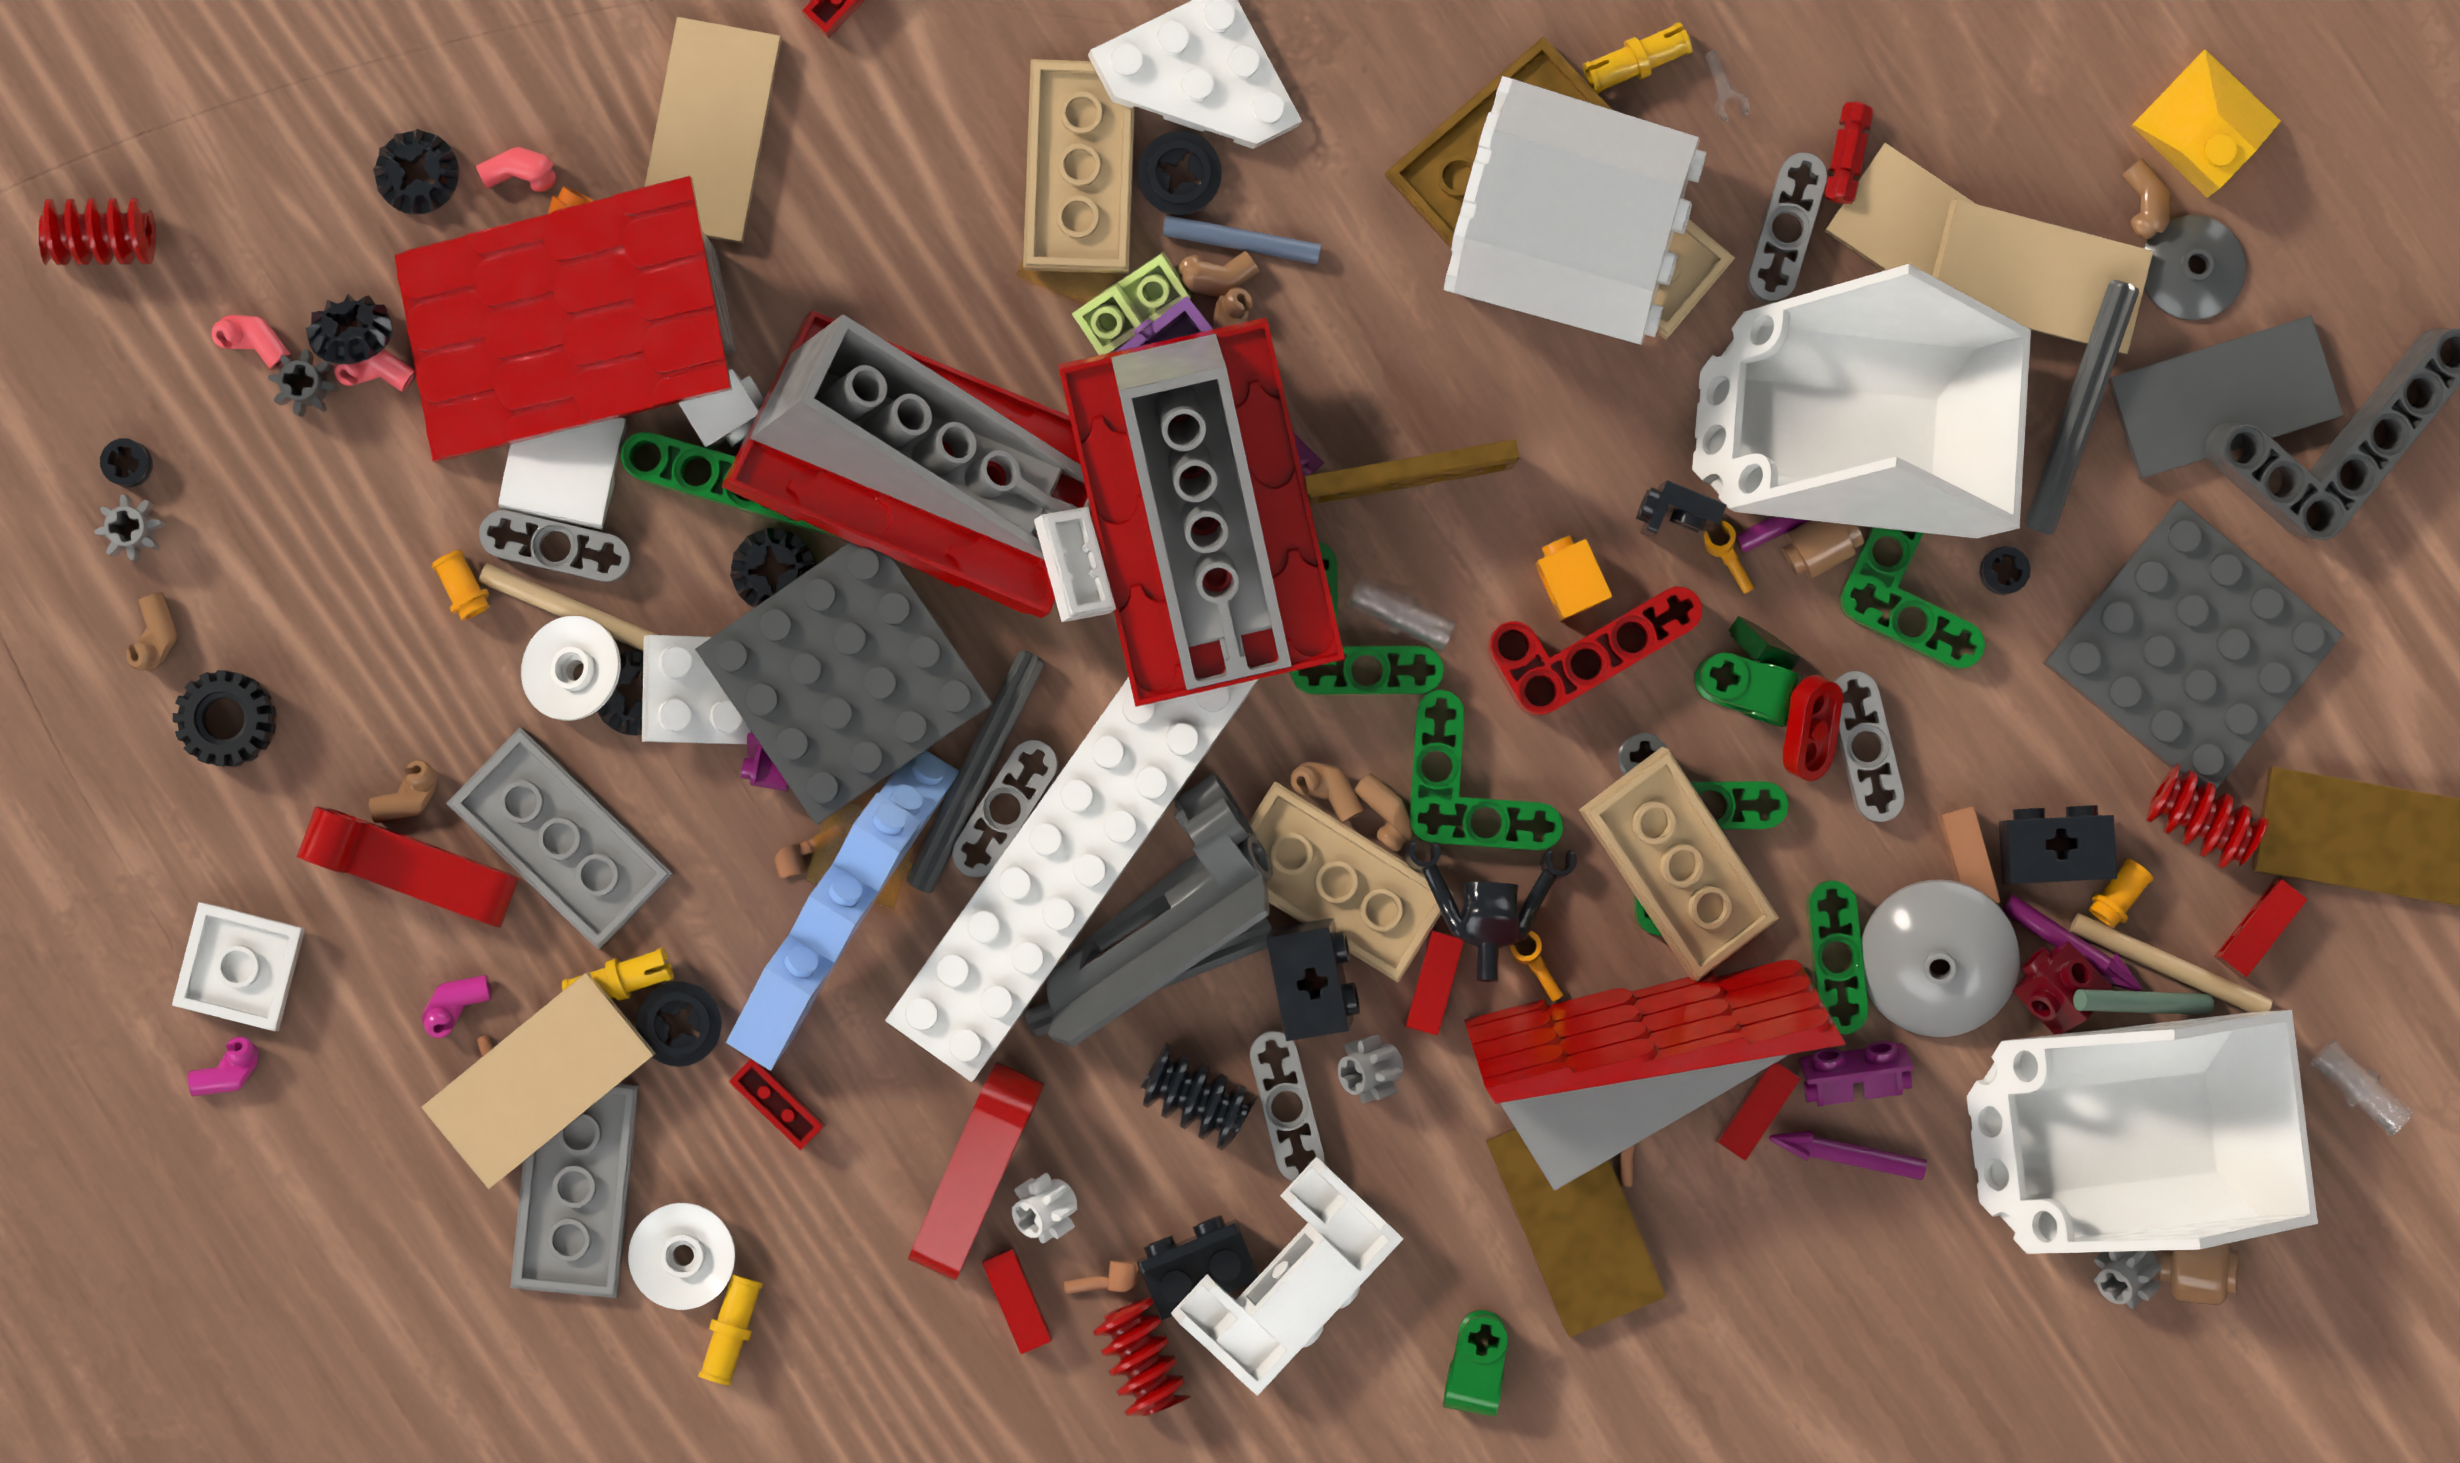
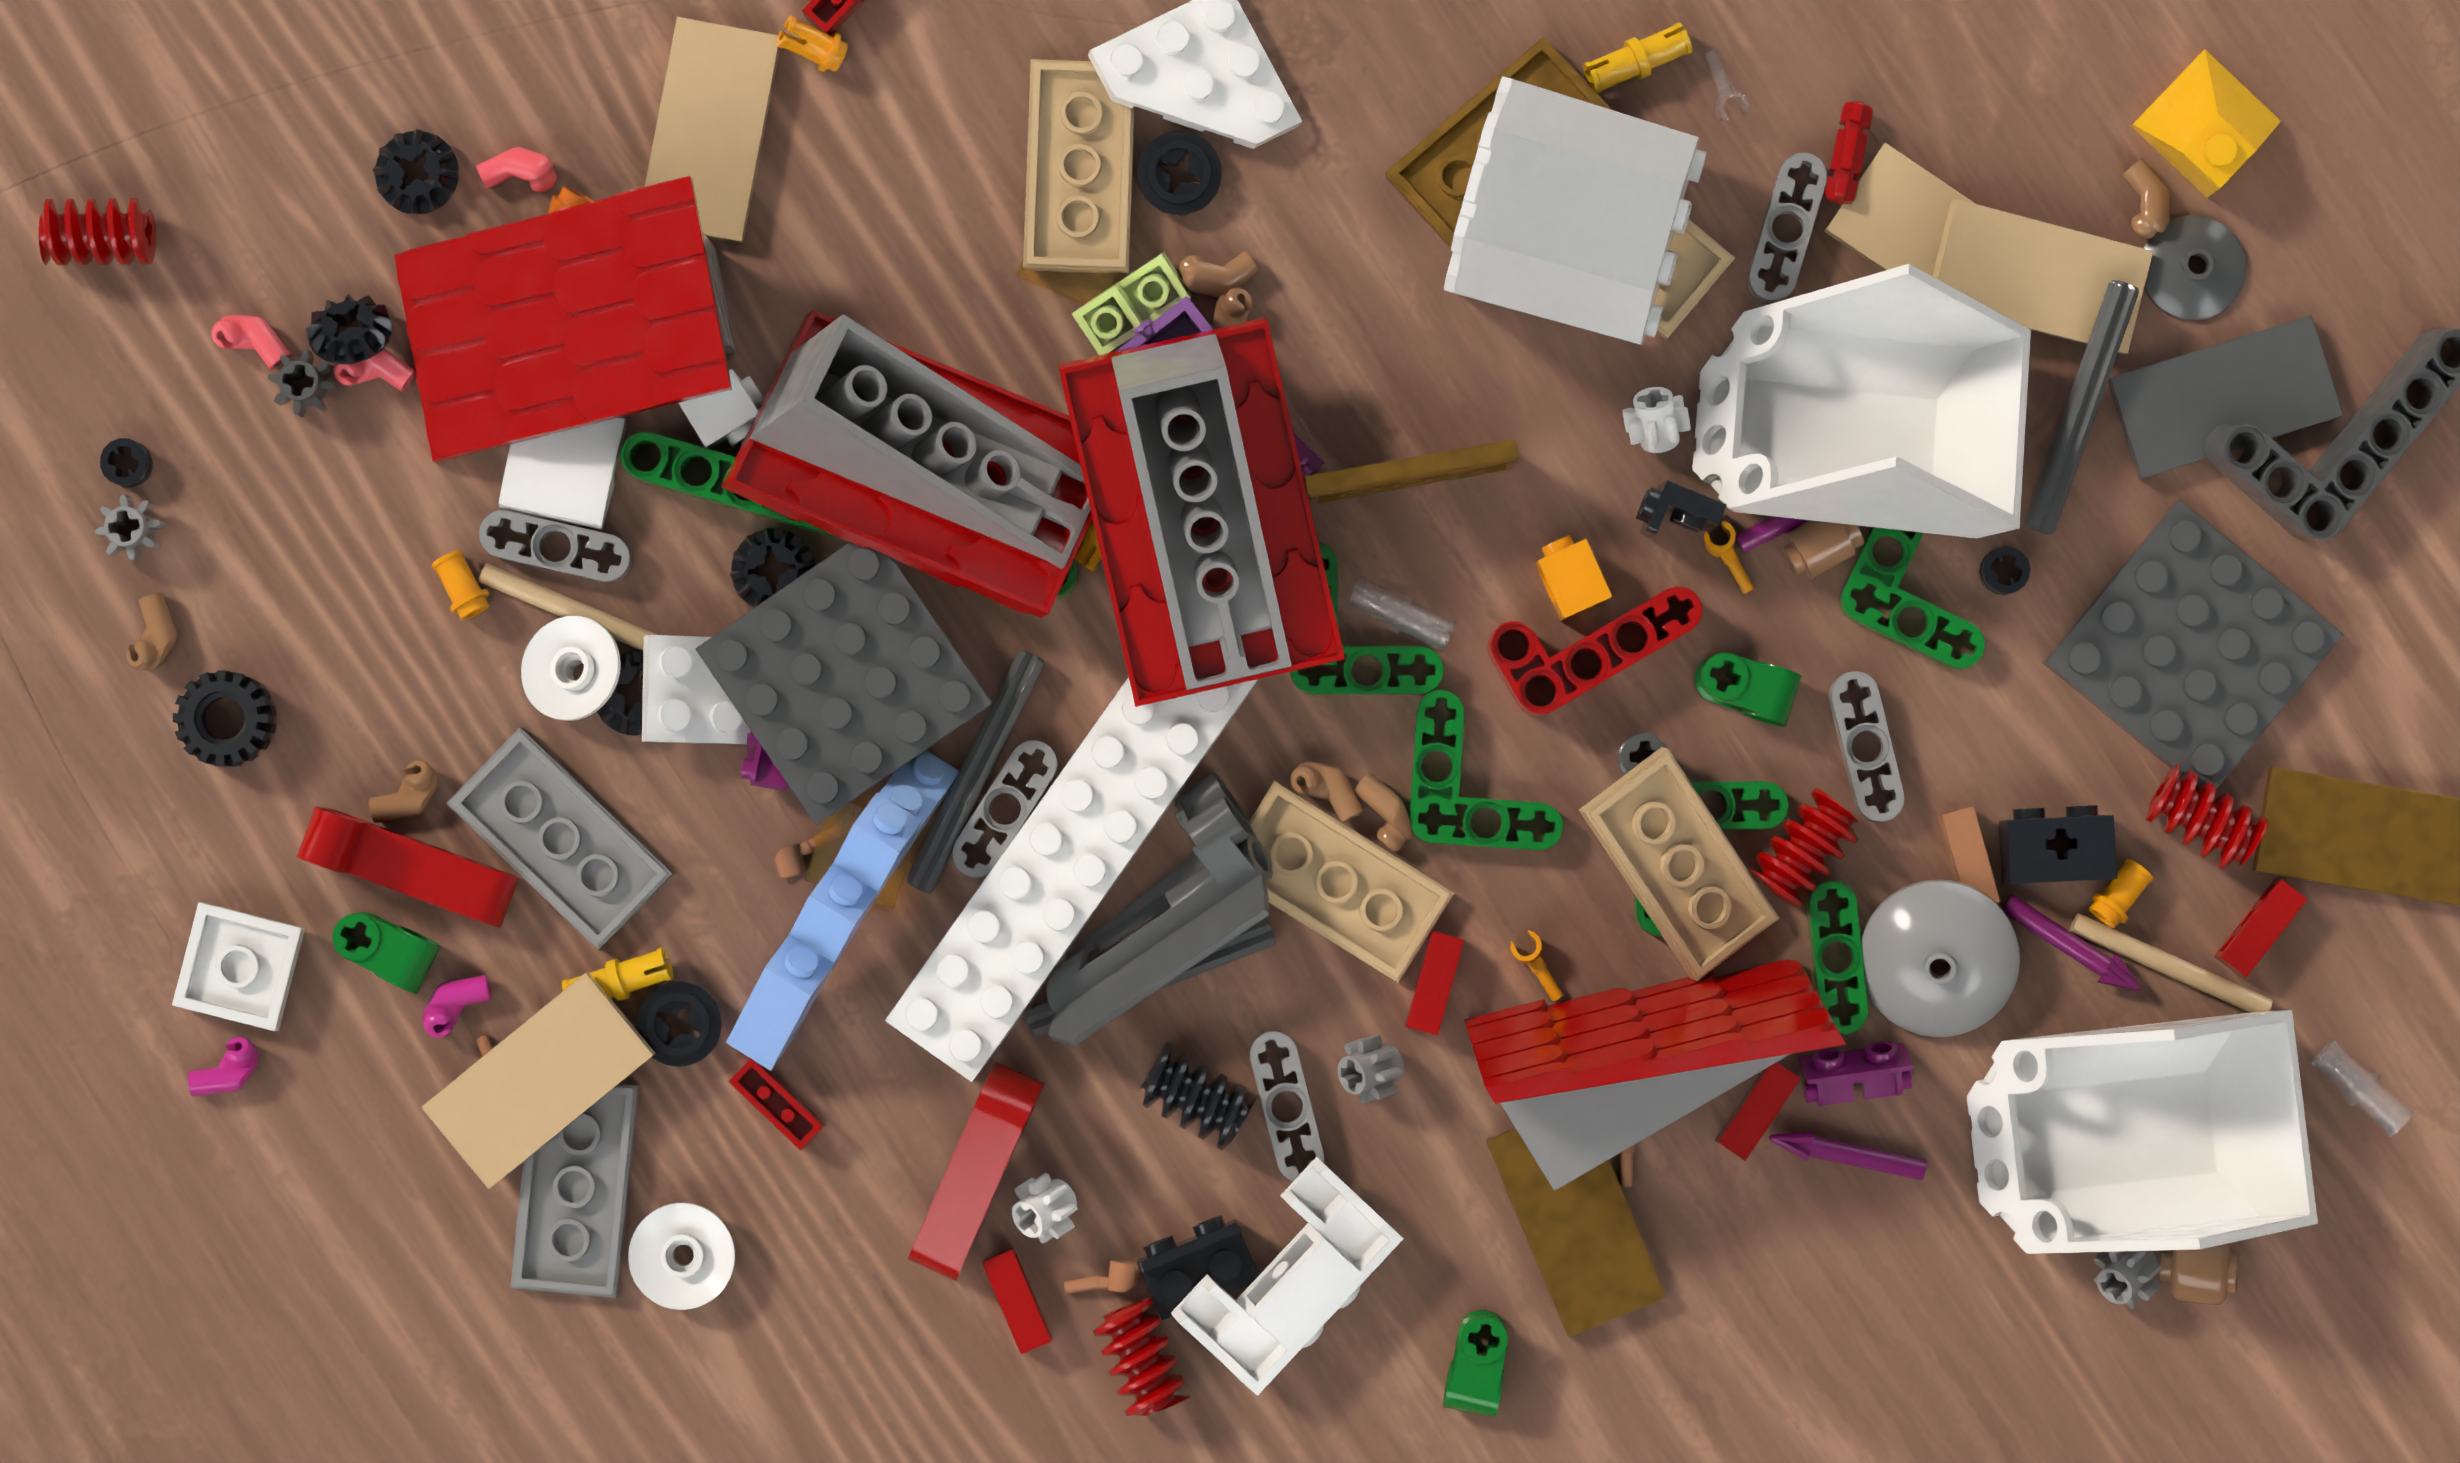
(394, 953): none -> green piece
(730, 1330): yellow pin -> none
(814, 45): none -> light orange pin
(1074, 564): white plate -> none
(1241, 239): sand blue bar -> none
(1304, 1009): black brick -> none
(1489, 908): black piece -> none
(1656, 419): none -> white gear
(1762, 644): dark green tile -> none
(1806, 848): none -> red piece
(1812, 727): red plate -> none
(2051, 984): dark red brick -> none
(2143, 1002): sand green bar -> none

